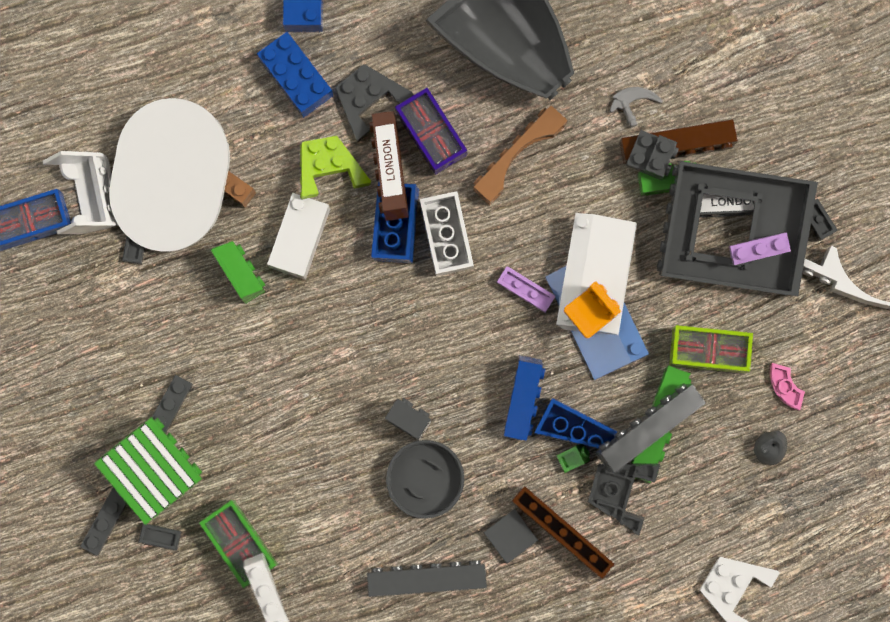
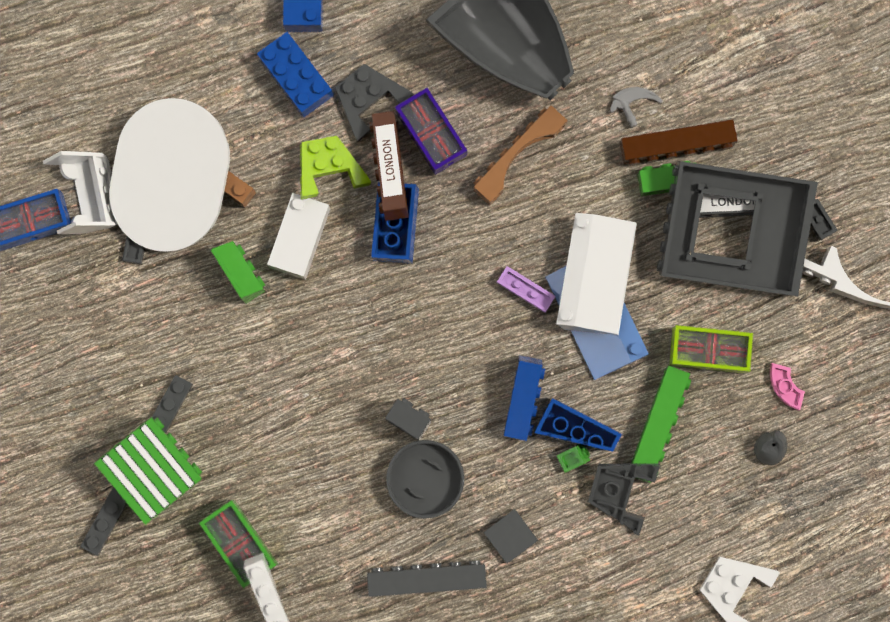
(160, 536): dark grey tile -> none
(446, 233): white brick -> none
(563, 532): reddish brown brick -> none
(592, 310): light orange bracket -> none
(650, 427): dark grey brick -> none
(652, 154): dark grey plate -> none
(759, 248): lavender plate -> none

